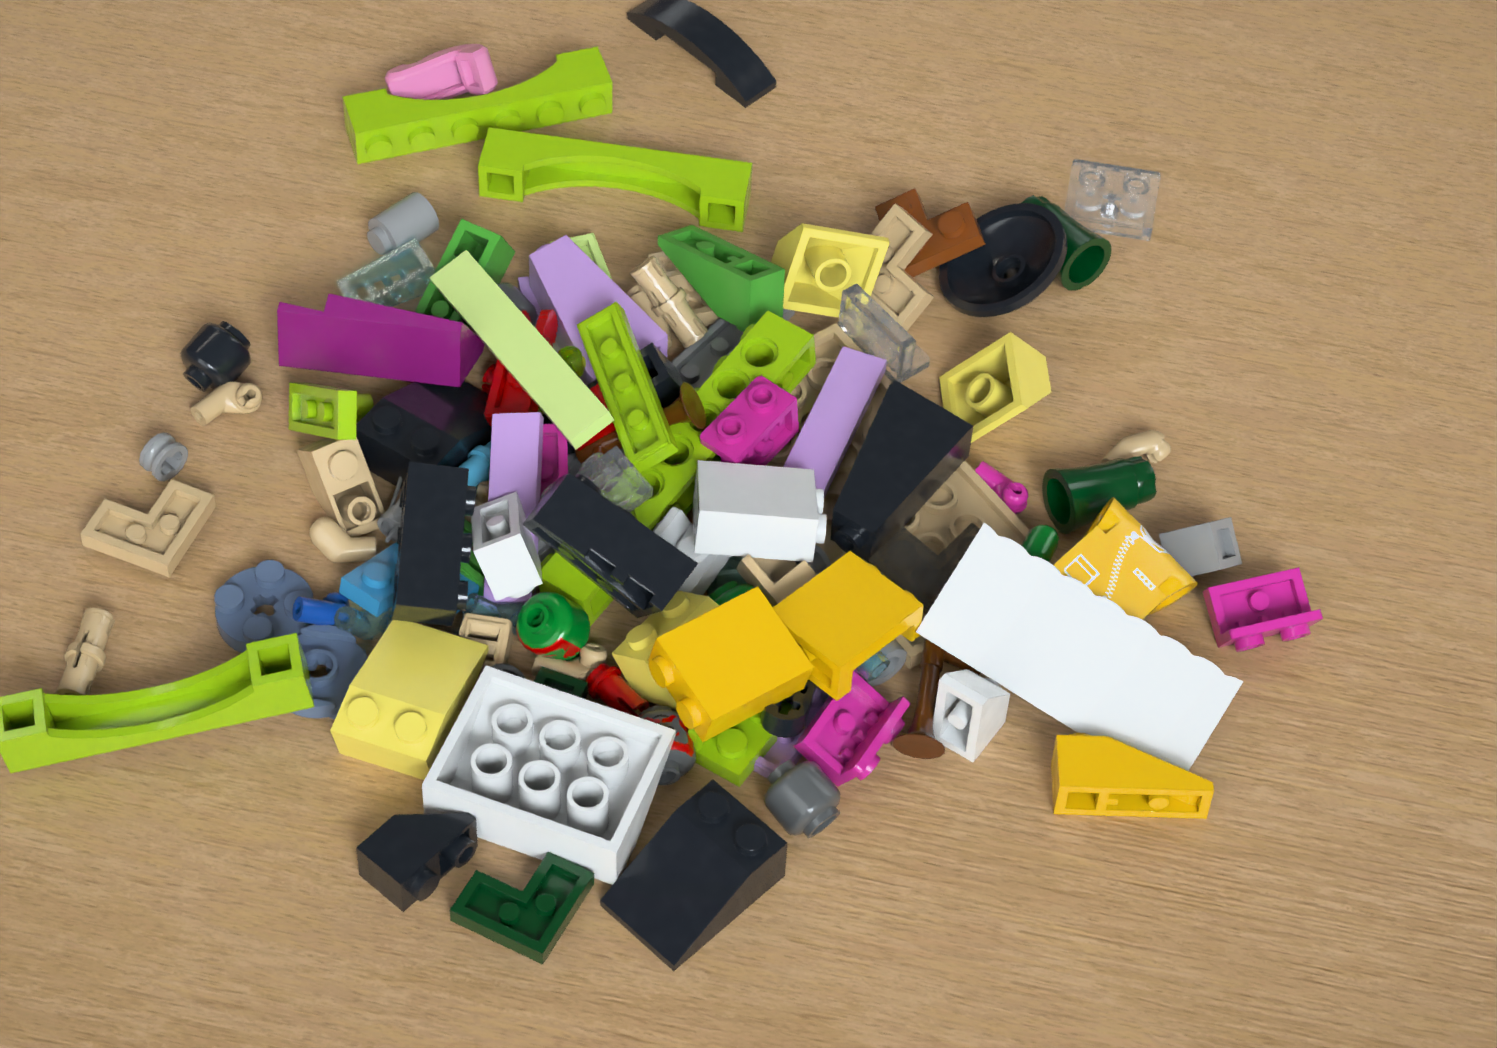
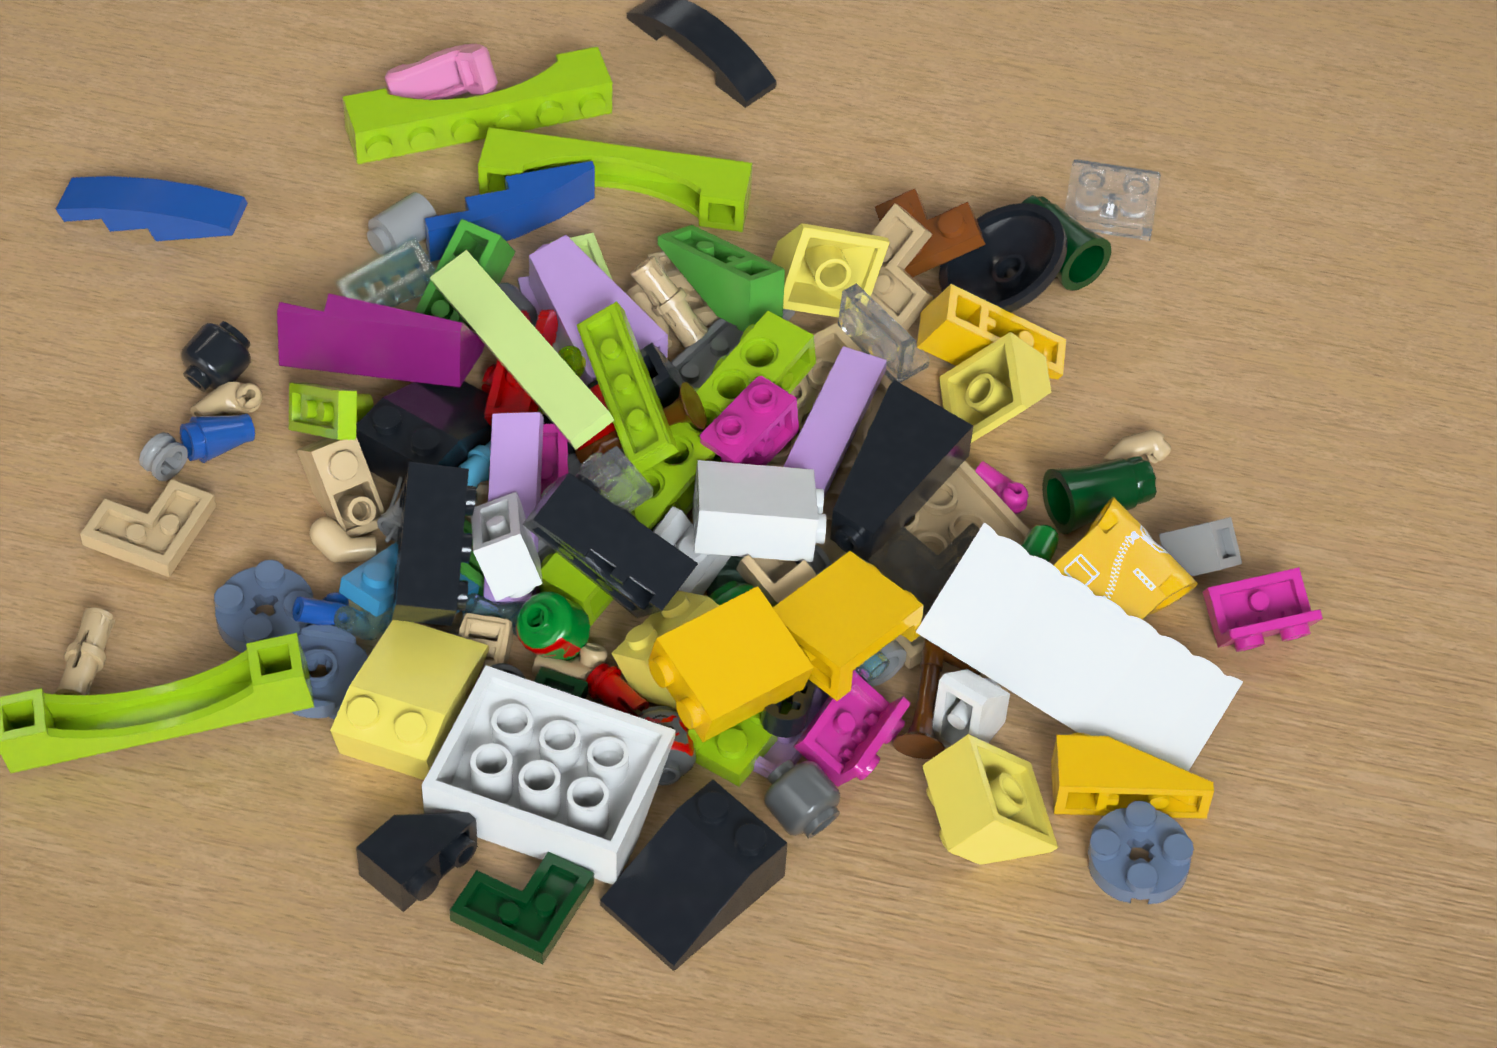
(161, 206): none -> blue slope
(215, 435): none -> blue cone
(524, 205): none -> blue slope
(964, 324): none -> yellow slope
(987, 803): none -> light yellow slope
(1142, 828): none -> sand blue plate

